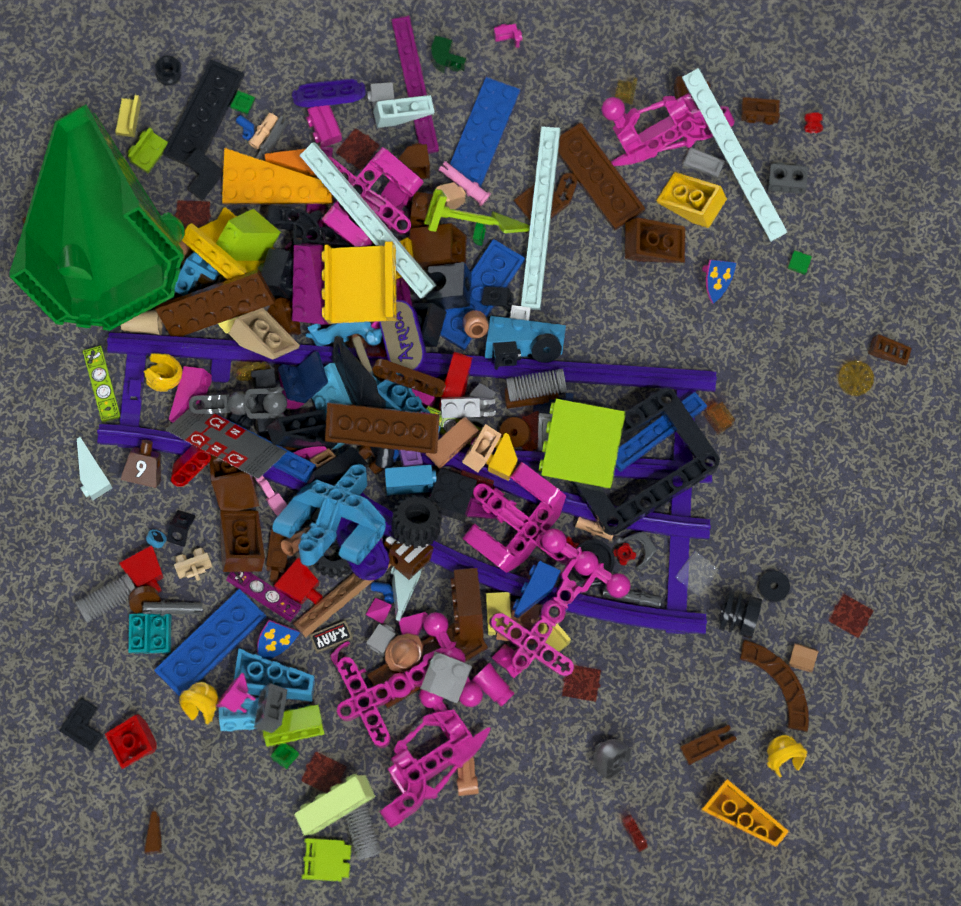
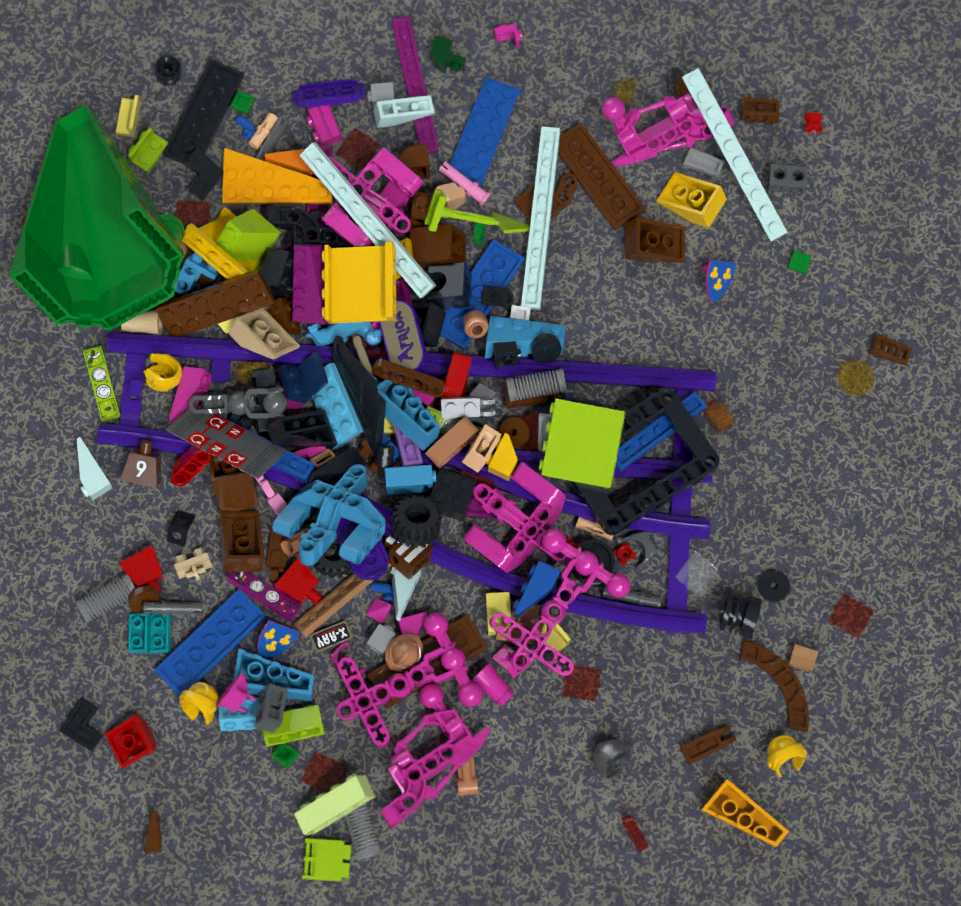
(156, 538): dark azure tile -> none
(382, 427): reddish brown plate -> none
(446, 677): light grey slope -> none
(467, 604): reddish brown brick -> none

